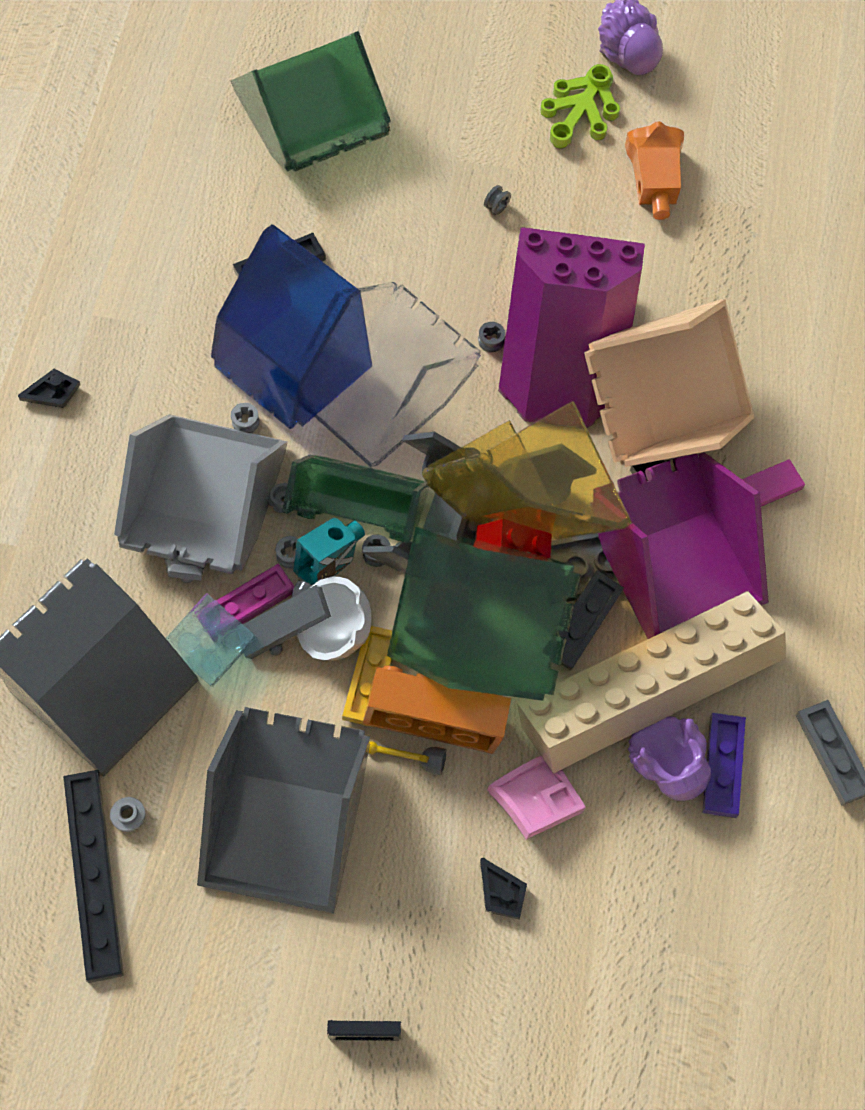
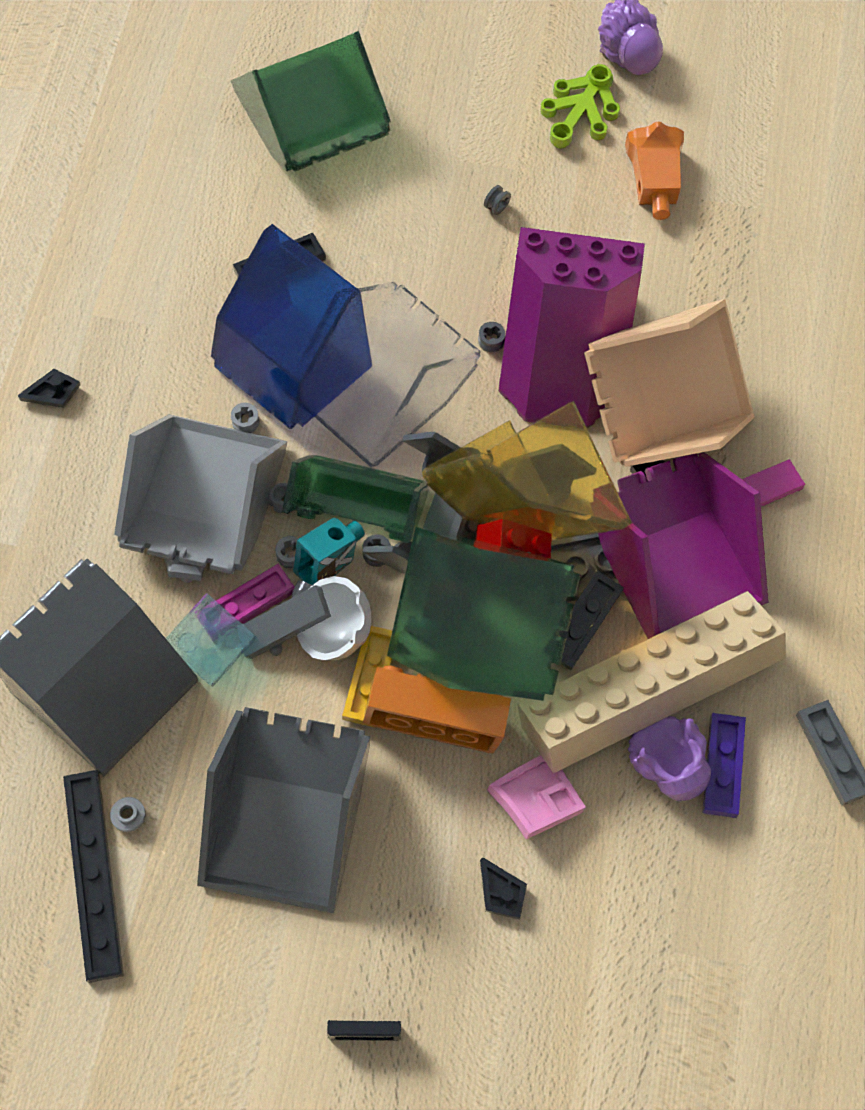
(431, 759): hinge -> none

